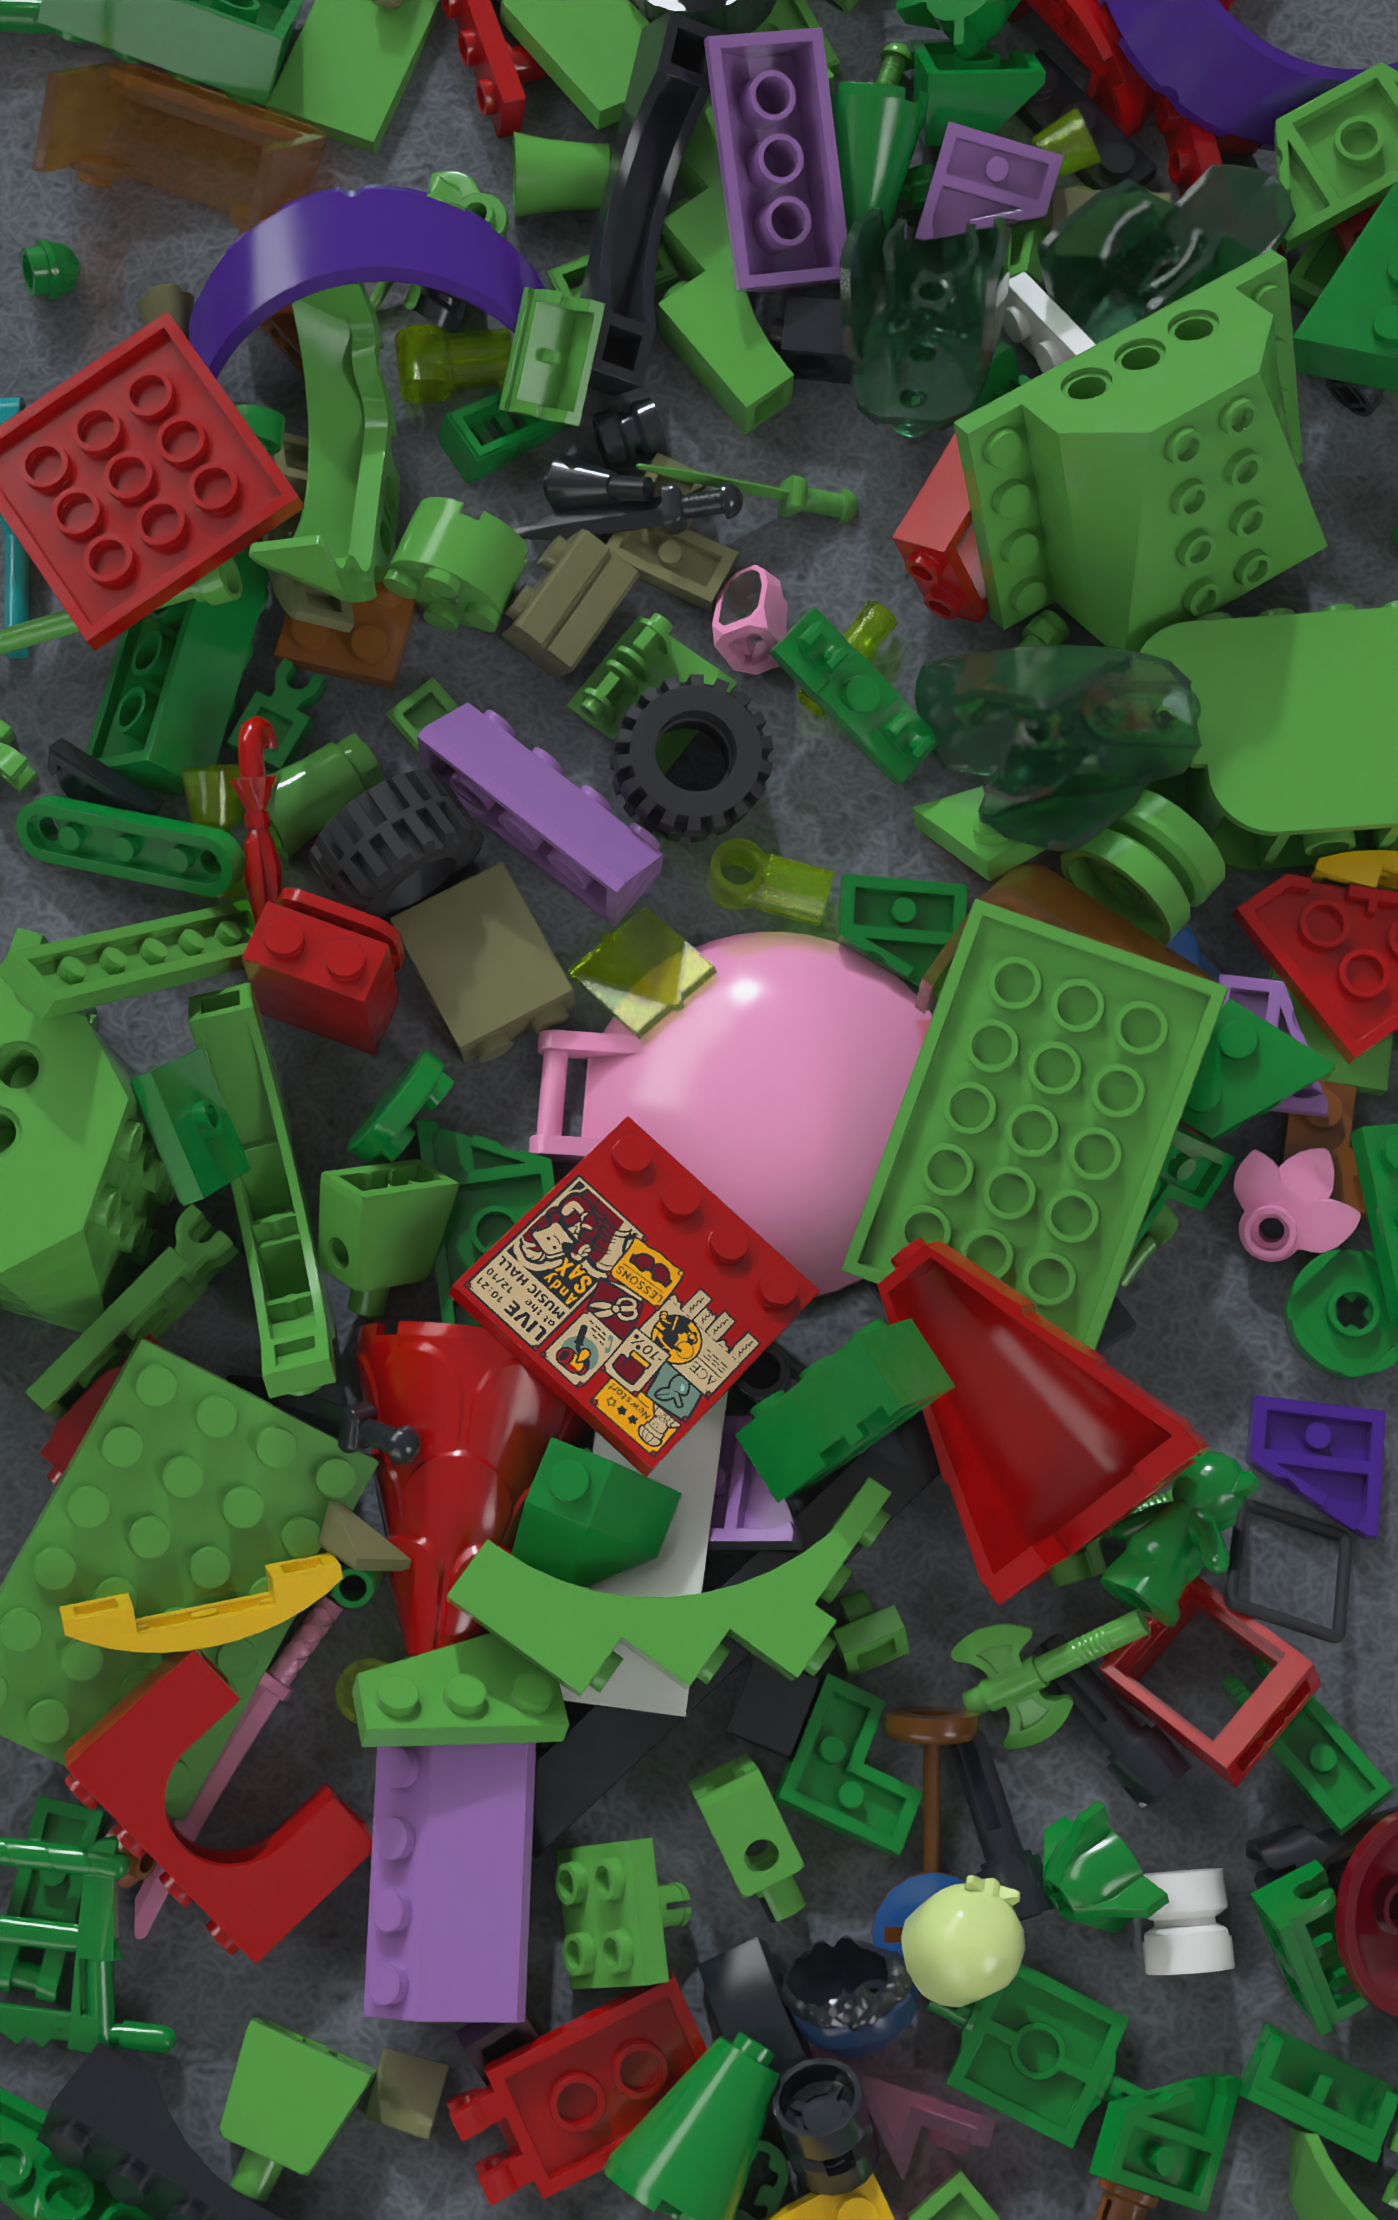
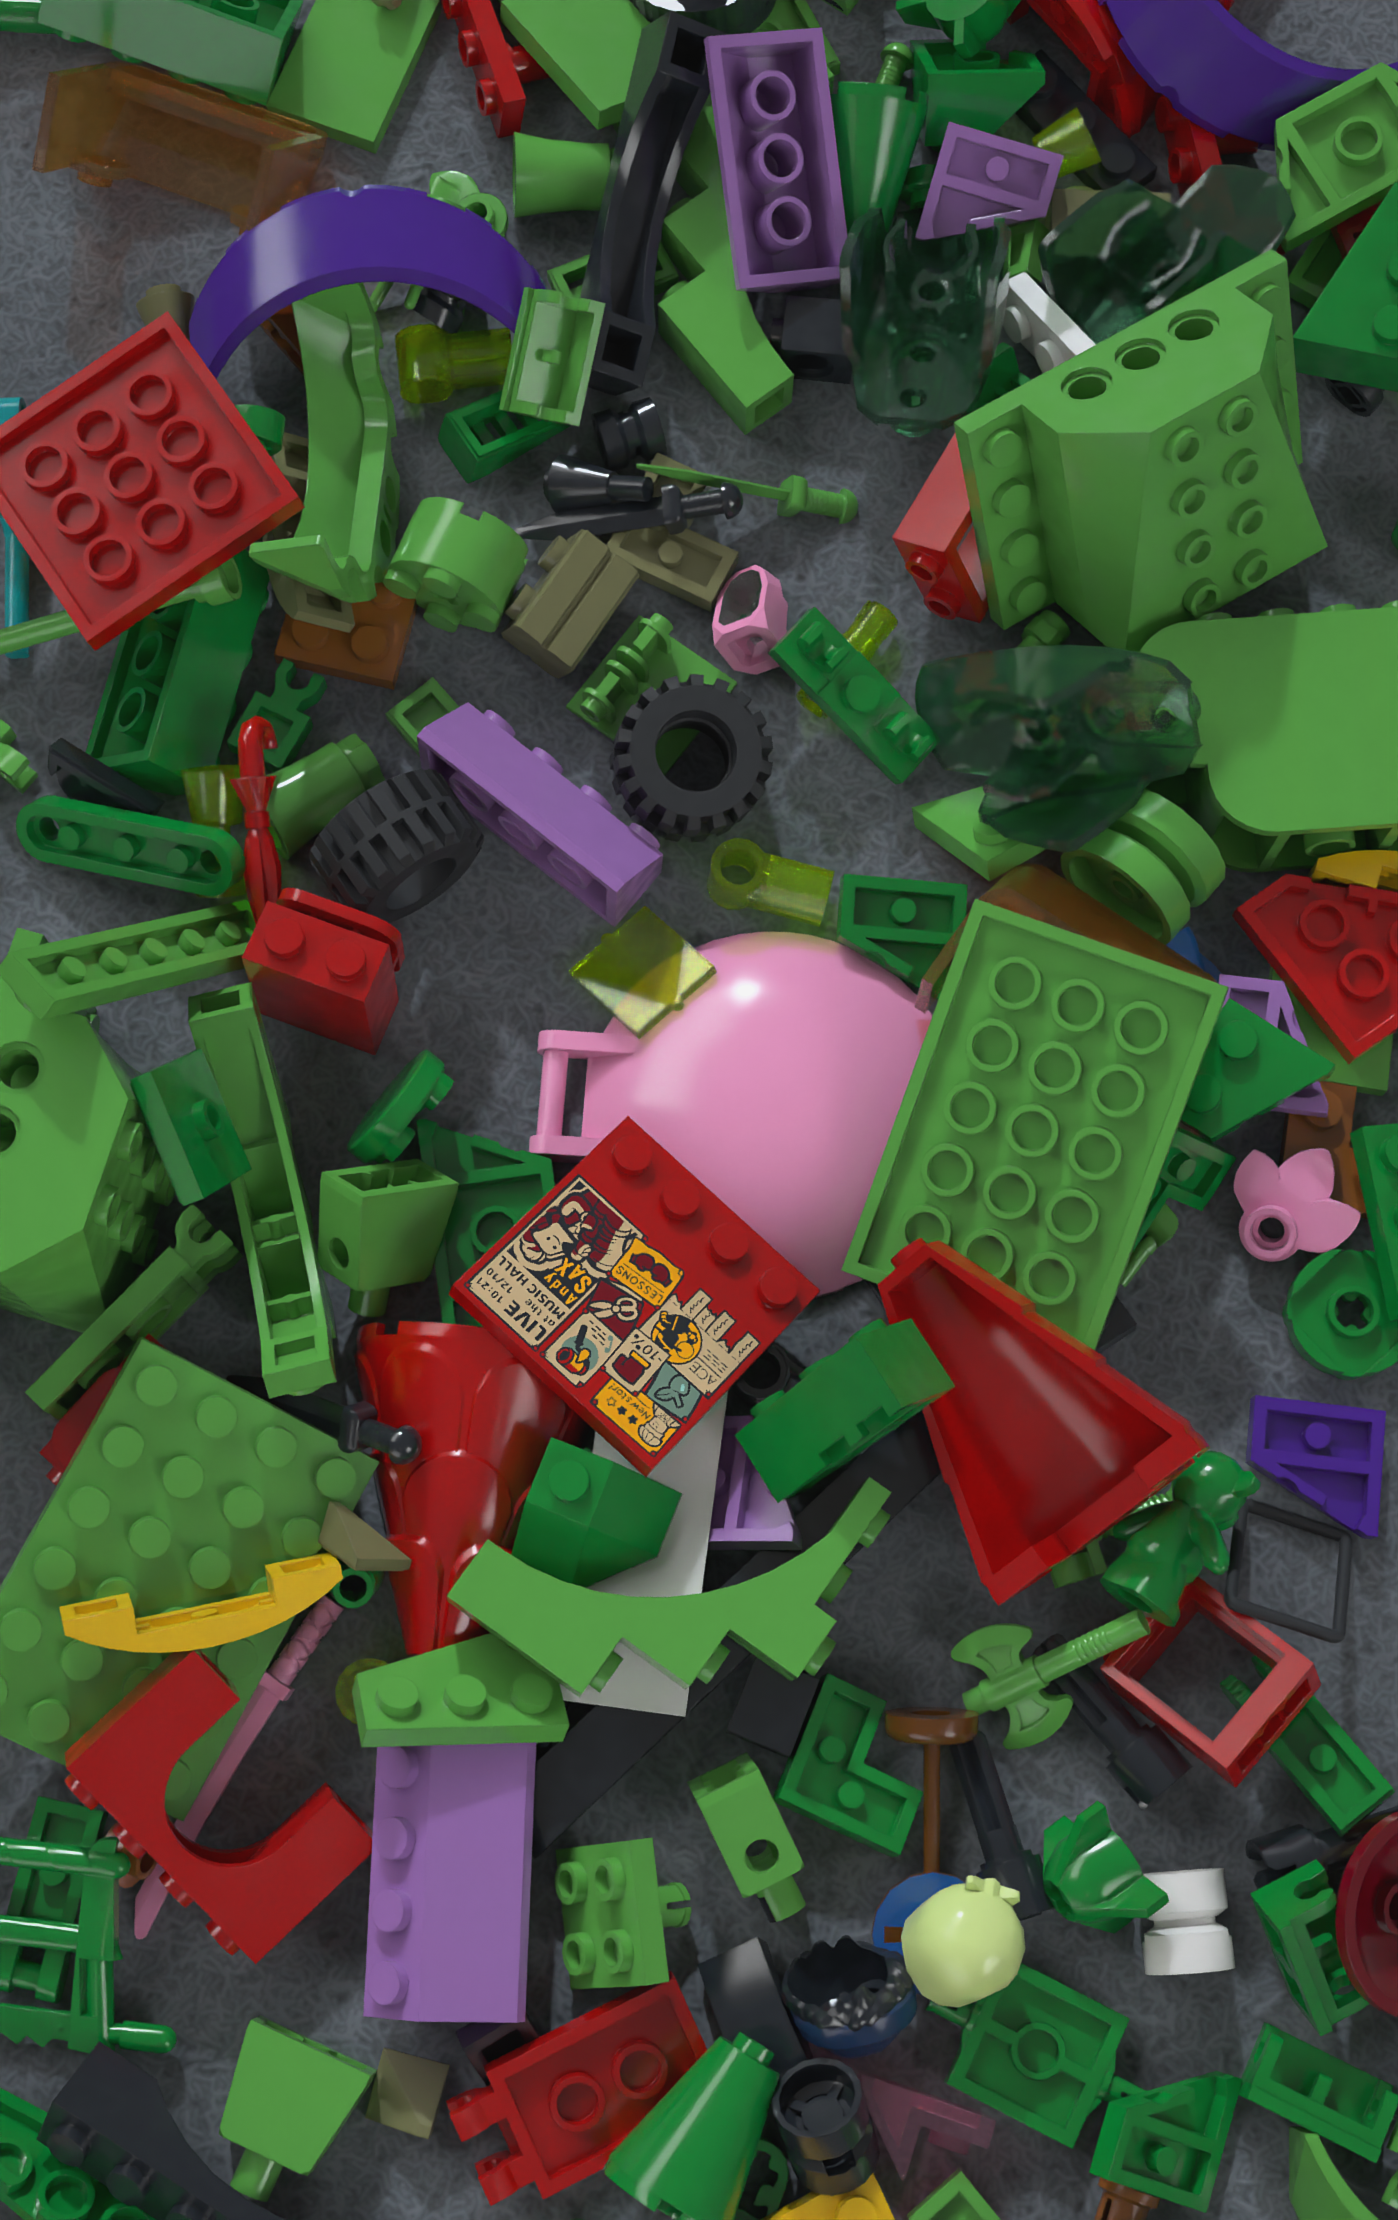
(49, 269): green plate -> none
(484, 964): olive brick -> none
(868, 1637): bright green tile -> none

